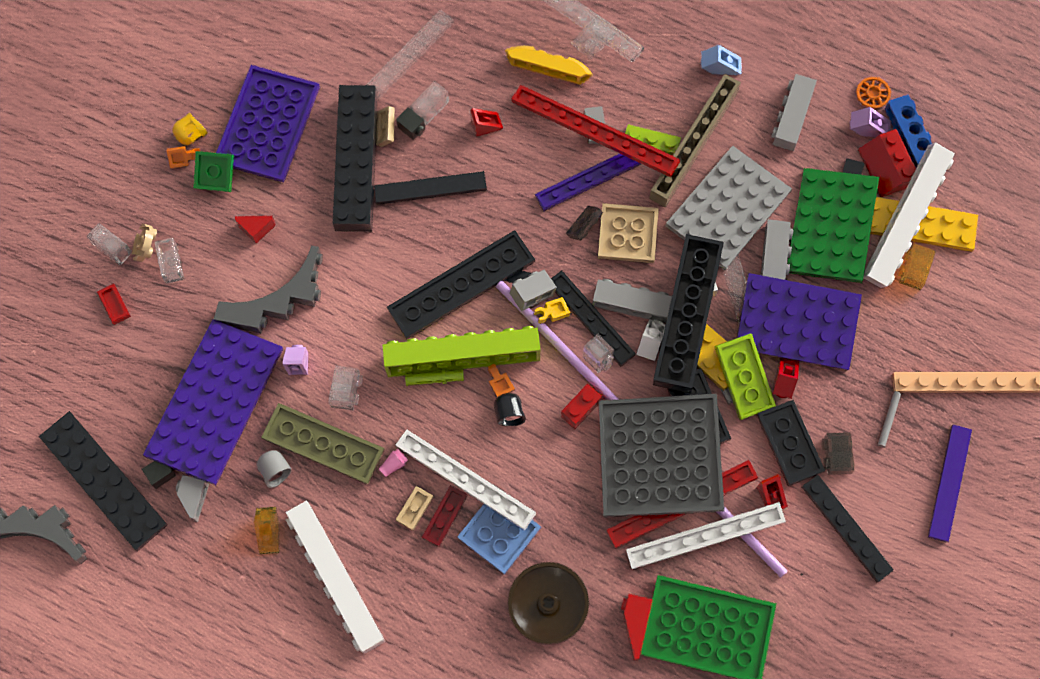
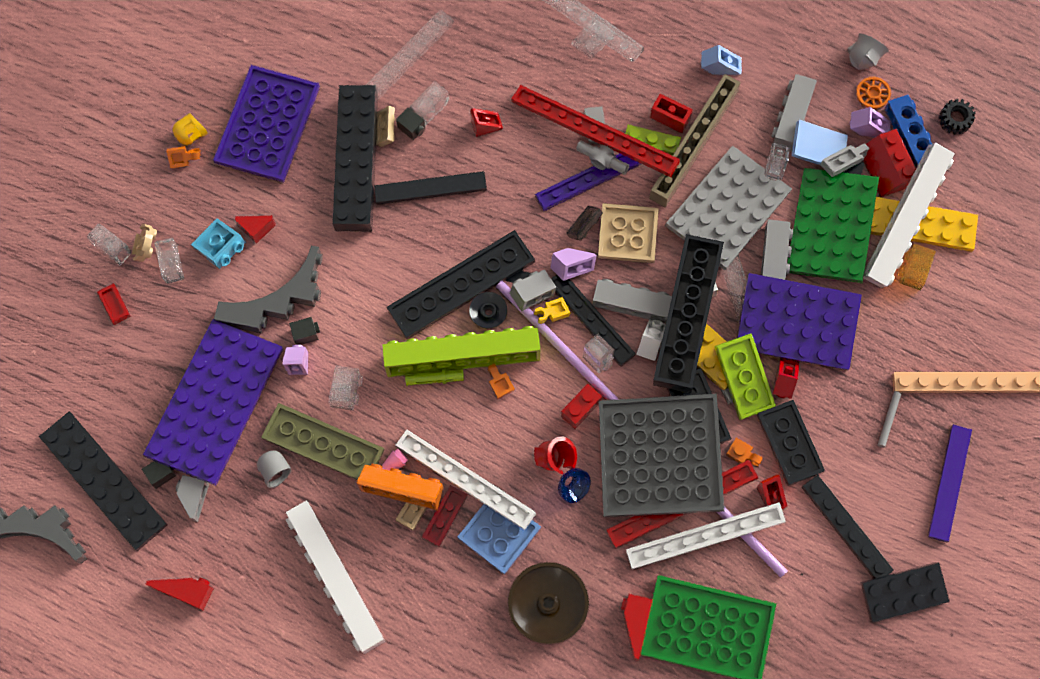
(185, 589): none -> red slope
(213, 171): green plate -> none
(219, 243): none -> medium azure plate
(267, 530): clear yellow slope -> none
(304, 331): none -> pearl dark grey brick
(400, 487): none -> orange slope
(484, 302): none -> black dish
(506, 406): black helmet -> none
(547, 64): yellow brick -> none
(552, 453): none -> red helmet
(572, 263): none -> lavender slope
(577, 488): none -> clear blue piece
(602, 157): none -> light grey pin
(671, 113): none -> red brick
(742, 452): none -> orange plate
(776, 161): none -> clear brick
(816, 142): none -> light blue tile
(838, 453): clear smoke brick -> none
(844, 159): none -> light grey hinge
(866, 52): none -> light grey helmet
(905, 592): none -> black plate
(952, 125): none -> black tyre

